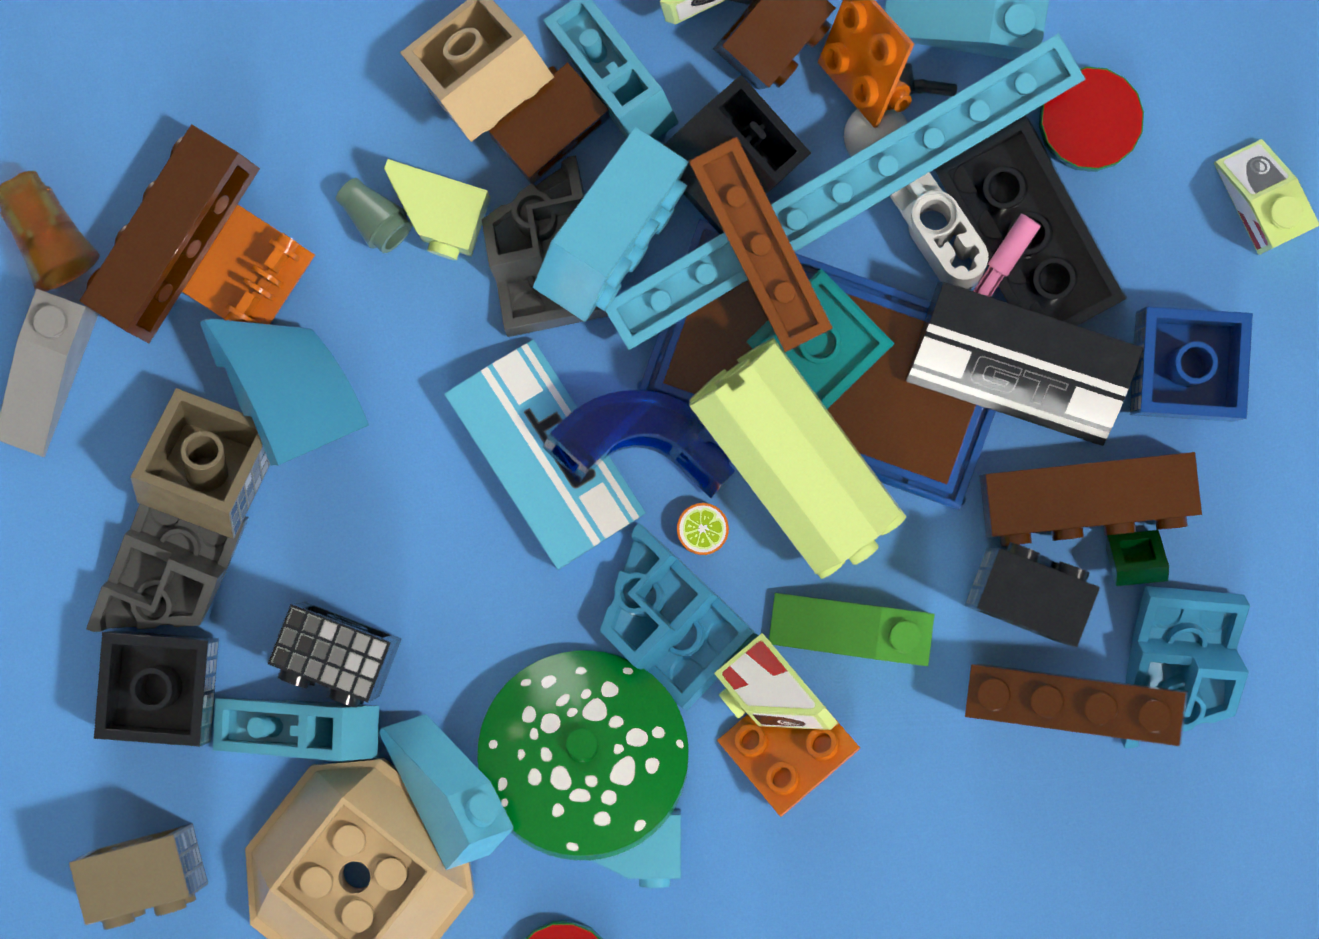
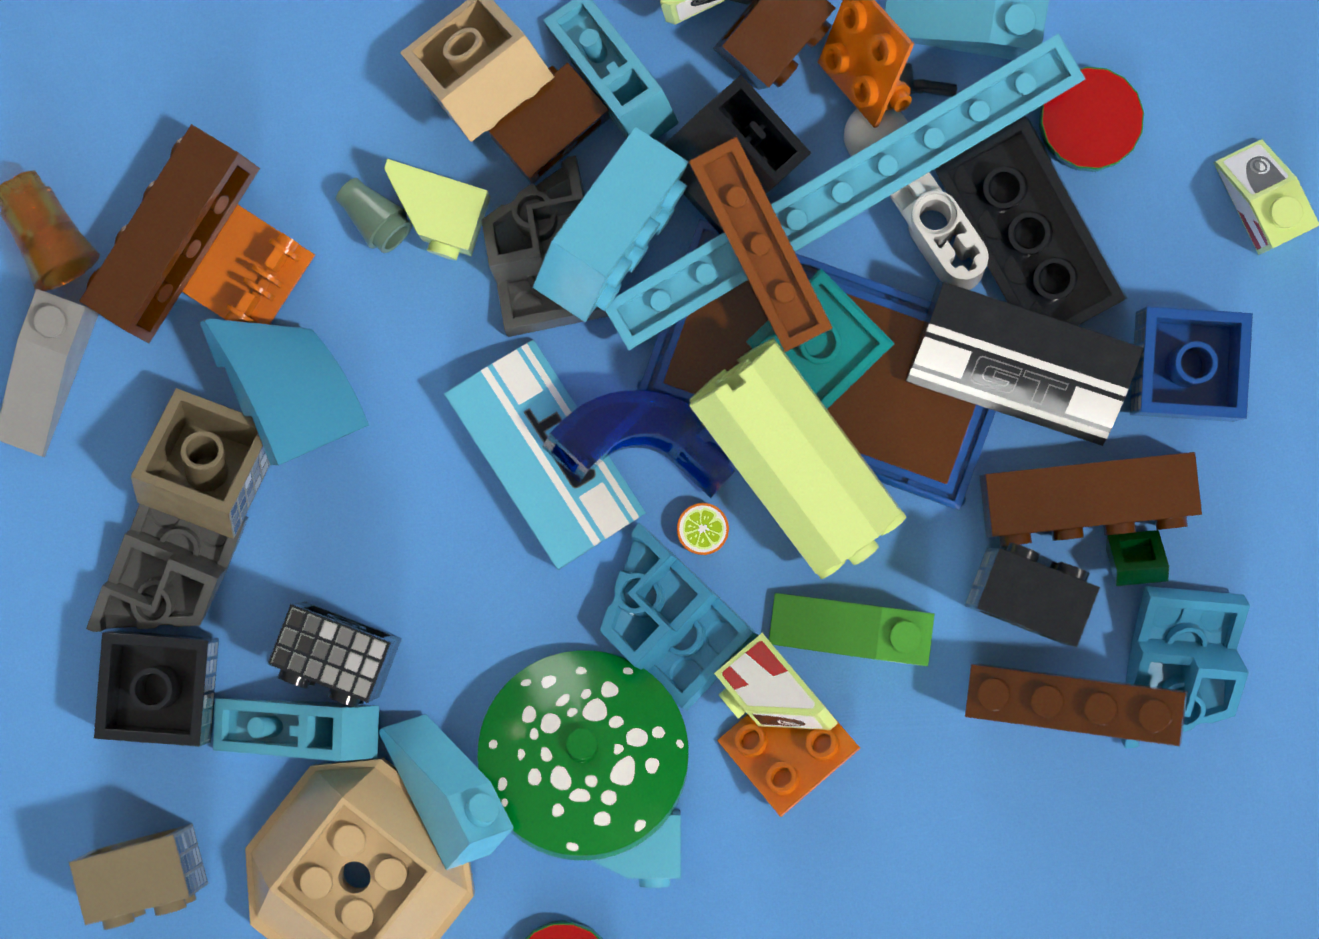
(1007, 254): bright pink pin -> none

